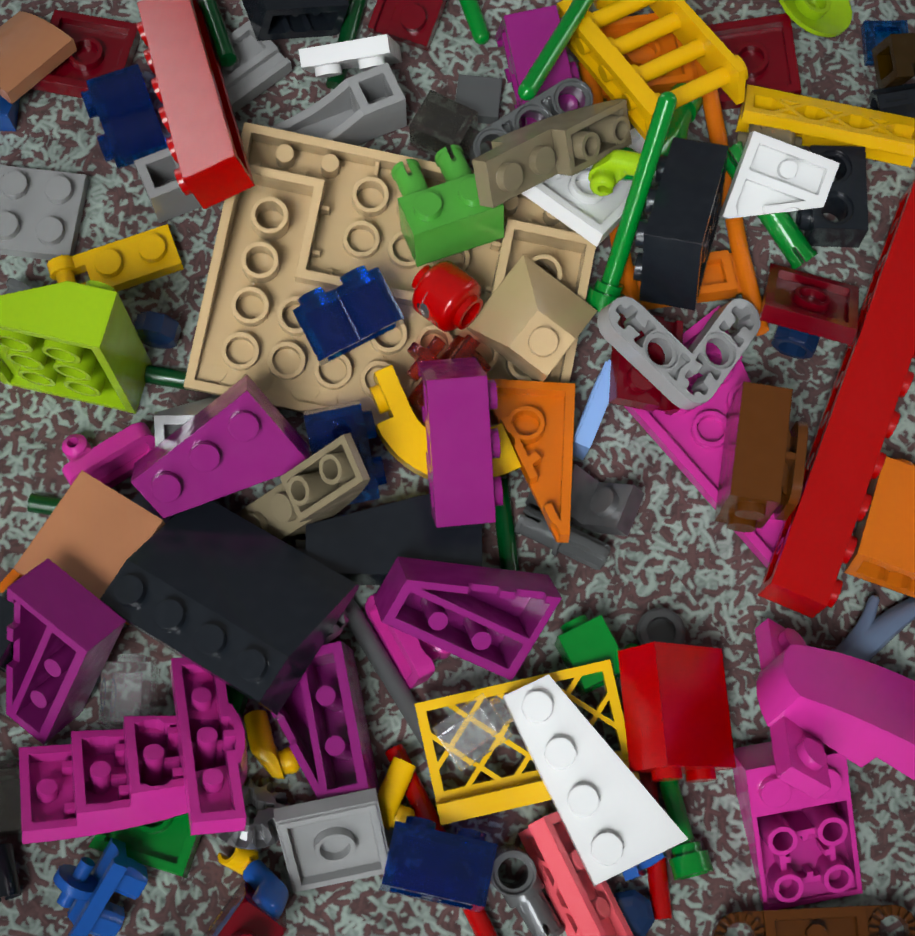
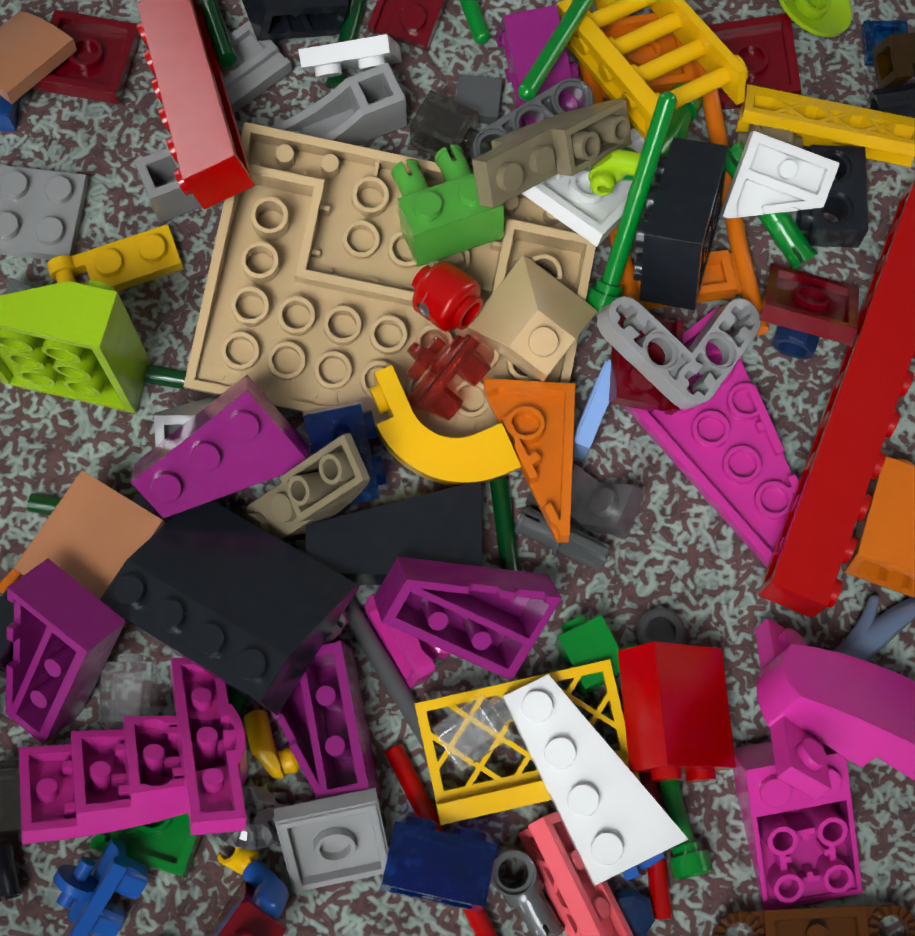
(110, 460): dark pink piece -> none
(125, 115): clear blue brick -> none
(157, 330): dark blue tile -> none
(348, 315): clear blue brick -> none
(392, 792): yellow arm -> none
(460, 441): magenta wedge -> none
(760, 459): reddish brown brick -> none

